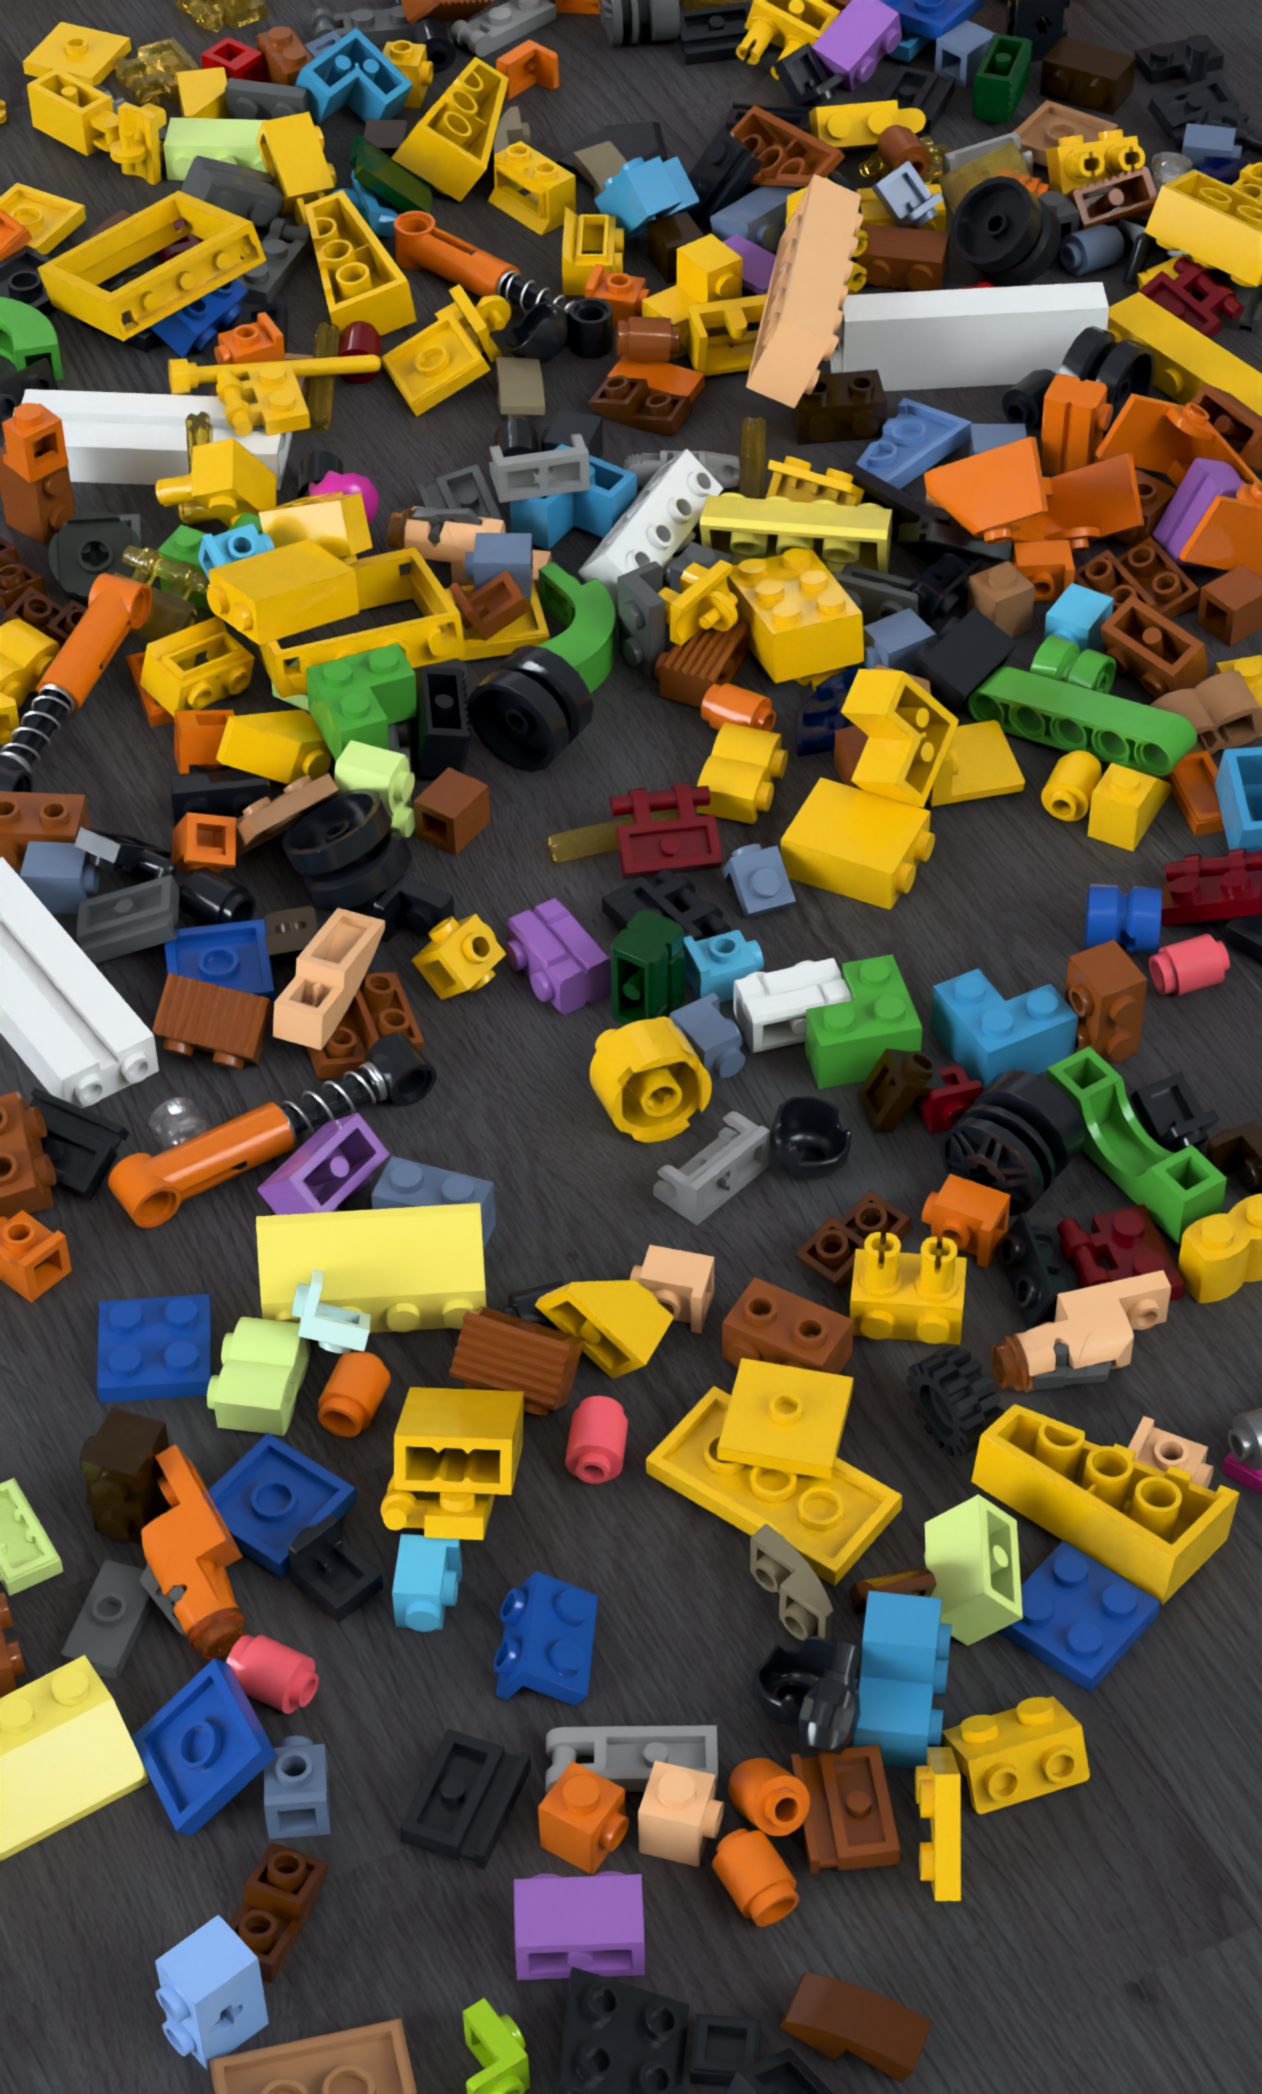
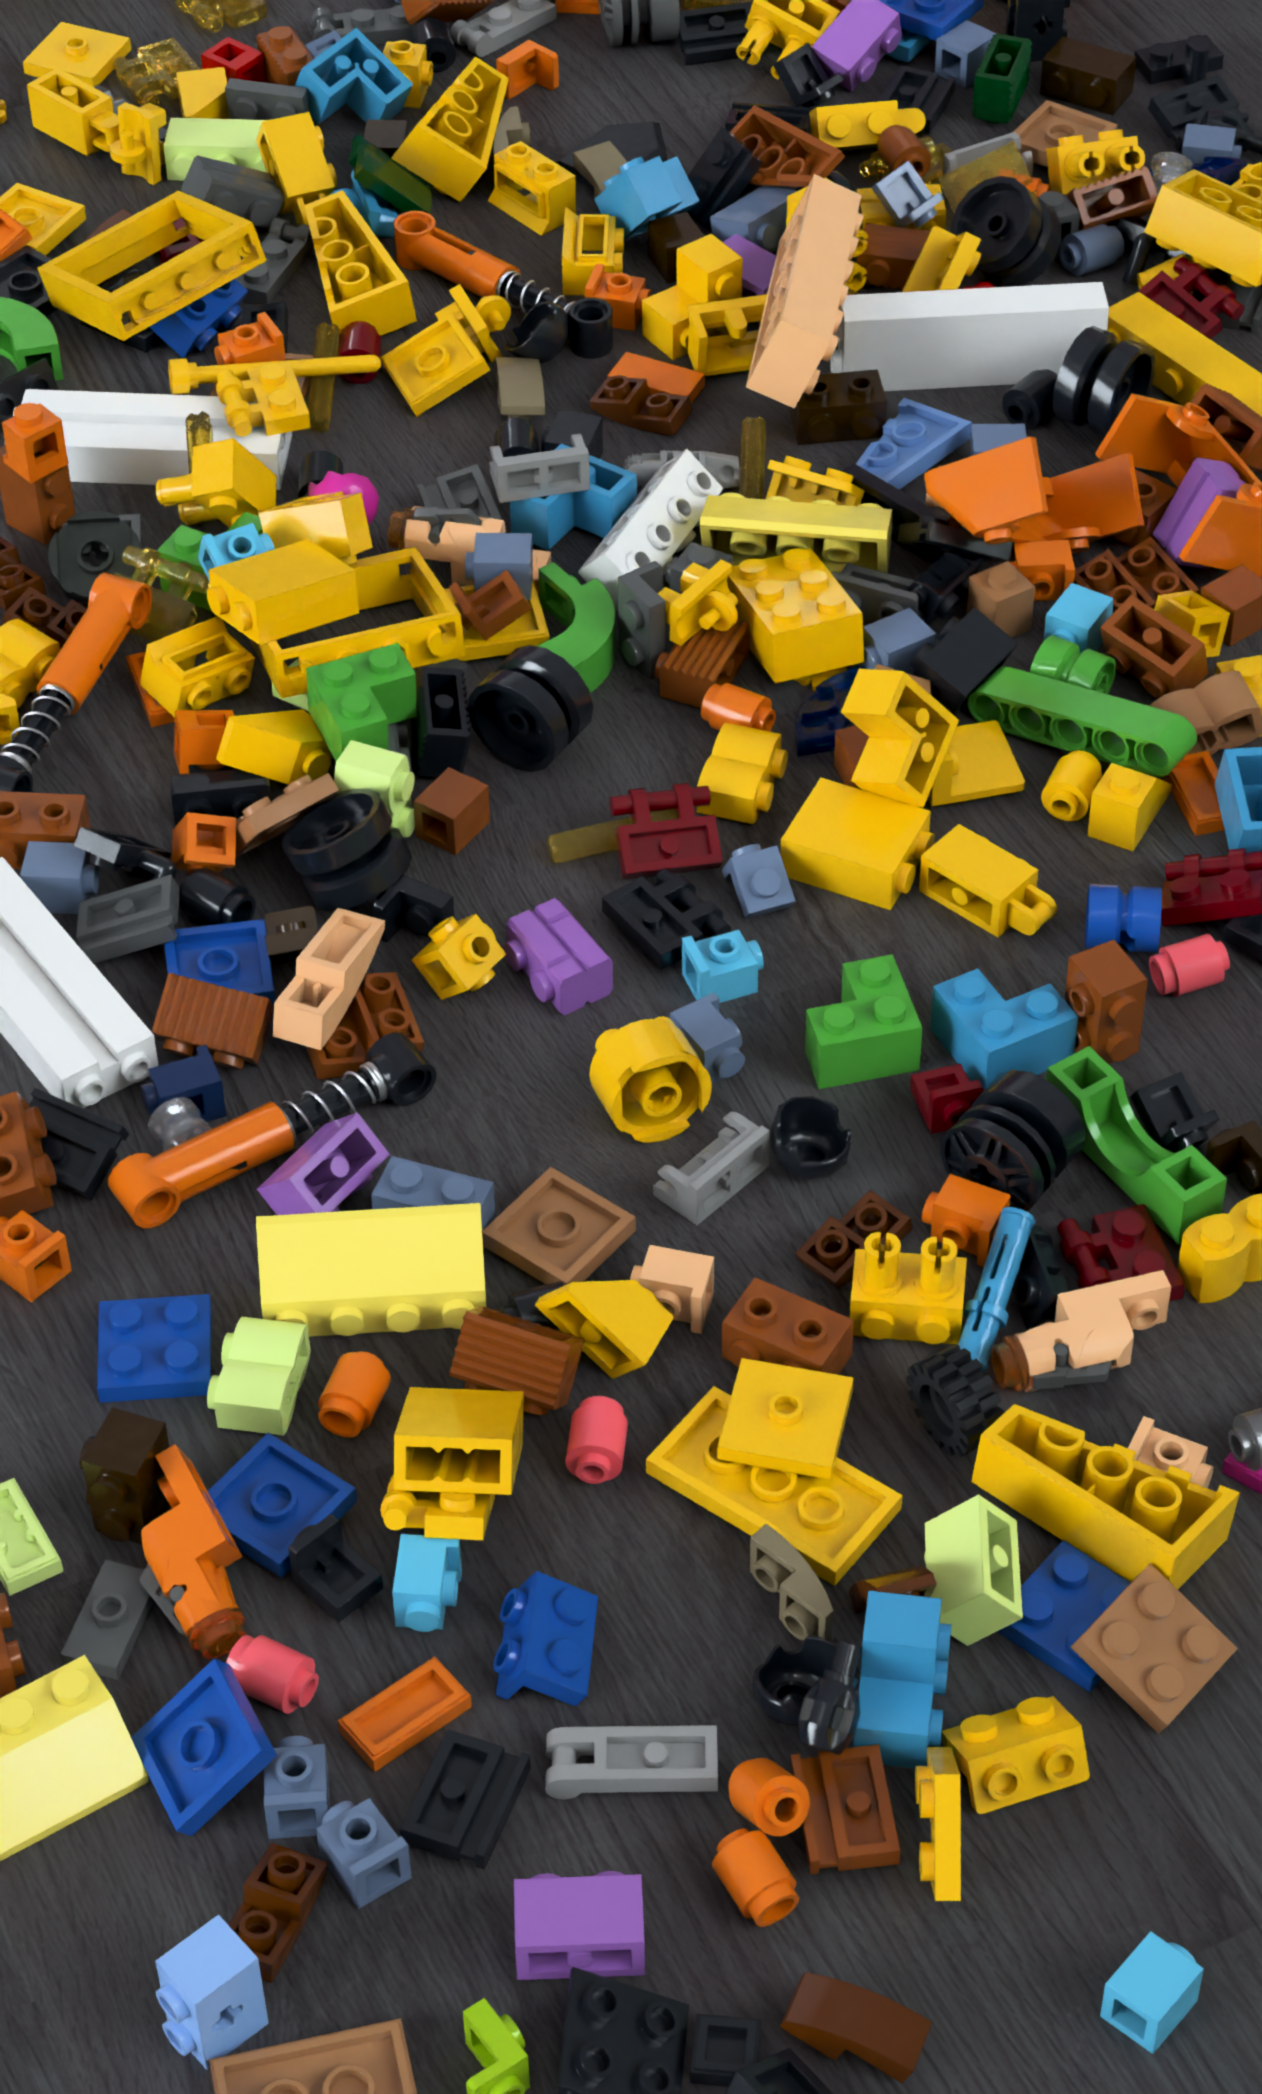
(188, 1078): none -> dark blue brick
(333, 1326): light aqua bracket -> none
(363, 1851): none -> sand blue brick
(404, 1714): none -> orange tile
(558, 1230): none -> medium nougat plate
(582, 1818): orange brick -> none
(646, 339): dark orange brick -> none
(647, 968): dark green brick -> none
(678, 1814): light nougat brick -> none
(775, 1003): white brick -> none
(895, 1085): dark brown bracket -> none
(943, 261): none -> yellow bracket
(984, 884): none -> yellow brick
(987, 1311): none -> dark azure pin
(1072, 423): orange brick -> none
(1152, 1991): none -> medium azure brick
(1154, 1648): none -> medium nougat plate
(1197, 617): none -> yellow brick

